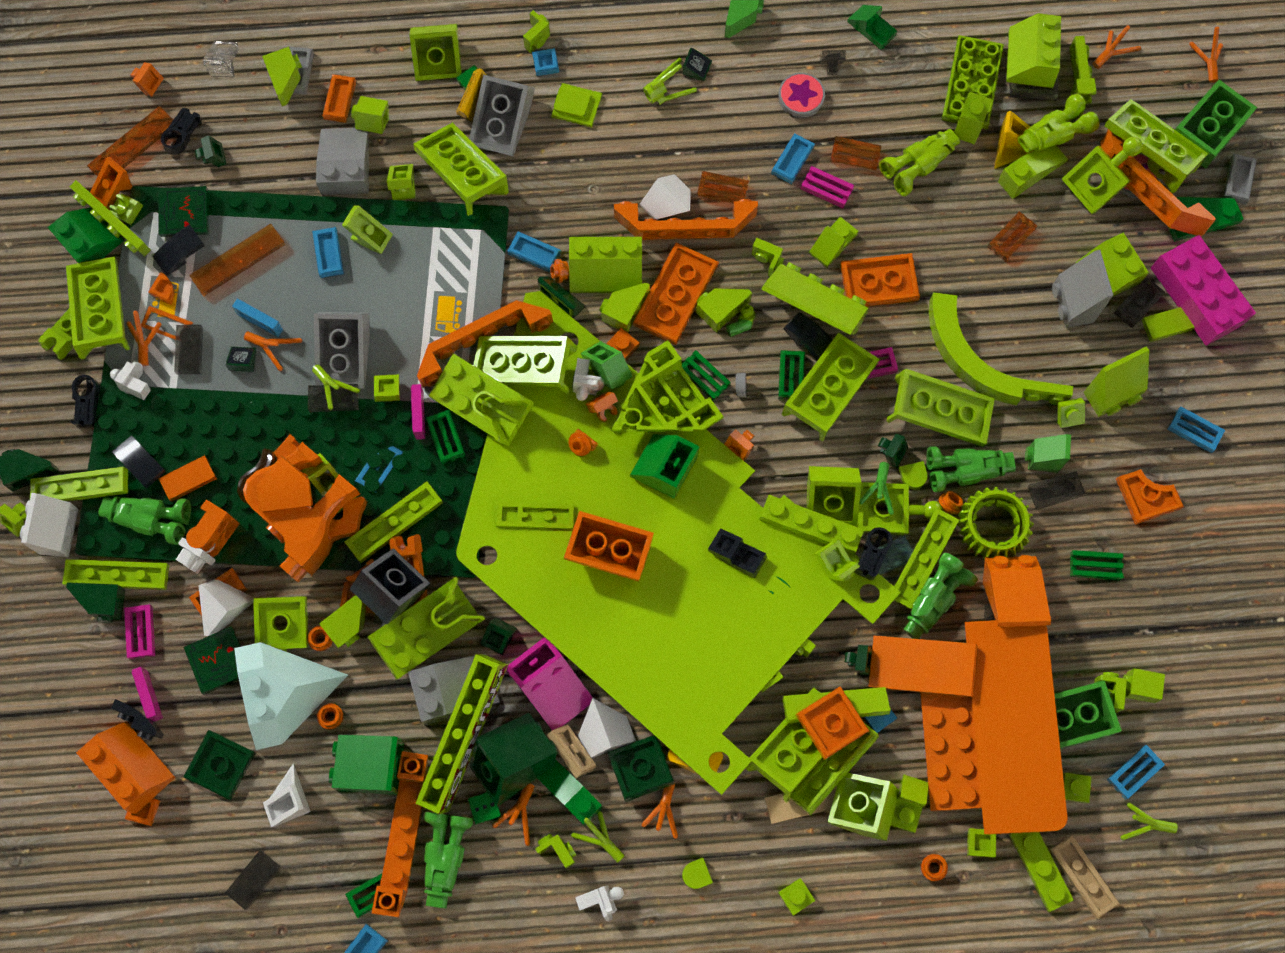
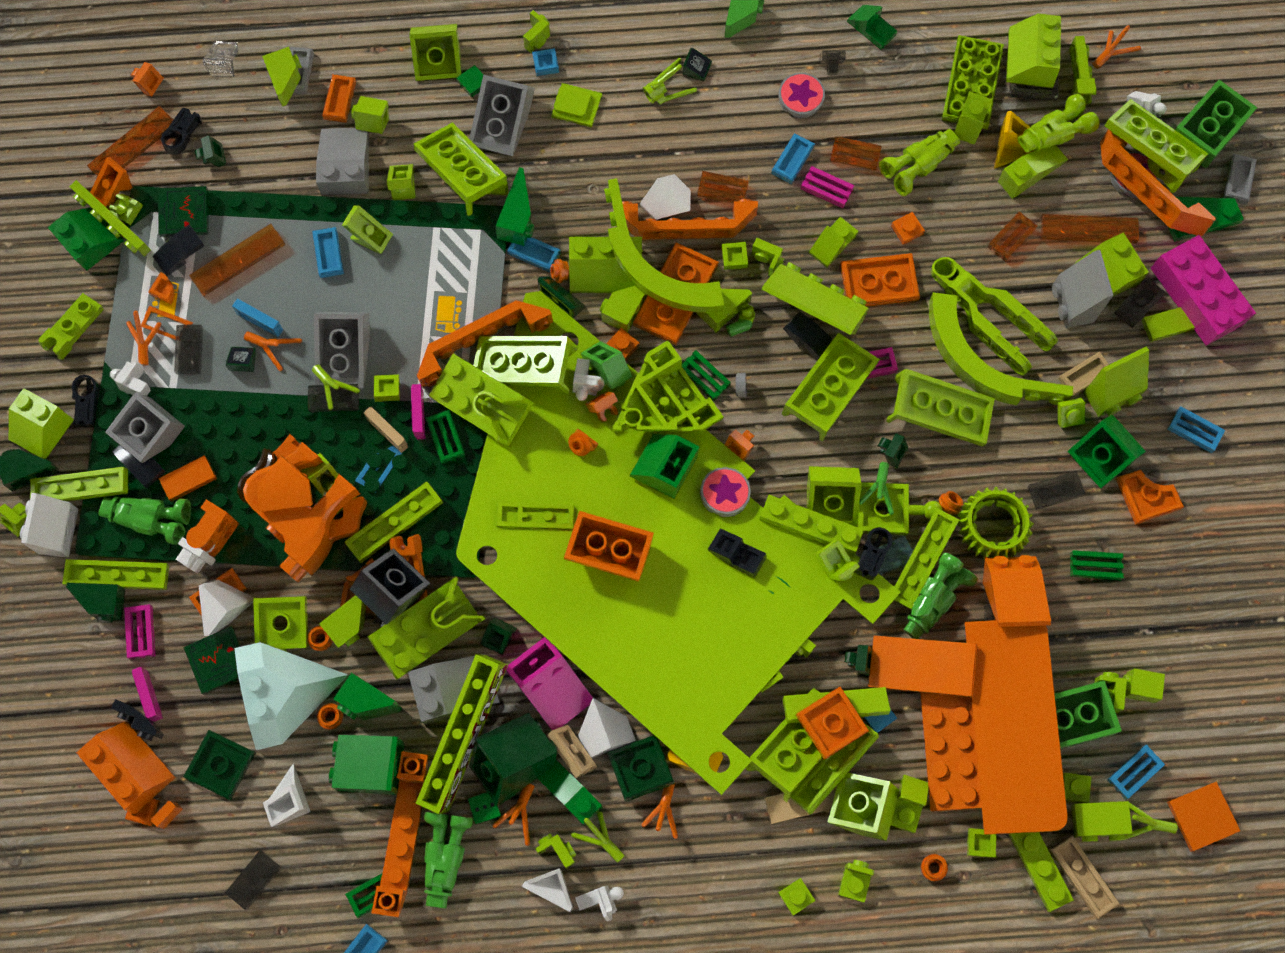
(36, 424): none -> lime slope
(95, 305): lime plate -> none
(144, 428): none -> light grey slope
(166, 814): none -> orange tile
(363, 700): none -> green slope
(386, 429): none -> tan tile
(470, 97): yellow slope -> none
(515, 218): none -> green slope
(552, 888): none -> white slope
(669, 291): none -> lime arch
(696, 874): lime tile -> none
(725, 492): none -> tile
(734, 255): none -> lime plate
(792, 354): green tile -> none
(855, 881): none -> lime bracket
(907, 228): none -> orange plate
(914, 475): lime tile -> none
(970, 464): bright green piece -> none
(973, 293): none -> lime piece
(1048, 453): bright green slope -> none
(1083, 373): none -> tan tile
(1087, 228): none -> clear orange tile
(1101, 820): none -> lime brick
(1106, 451): none -> green slope
(1112, 176): lime plate -> none
(1150, 102): none -> white piece
(1203, 816): none -> orange tile
(1211, 62): orange plant -> none

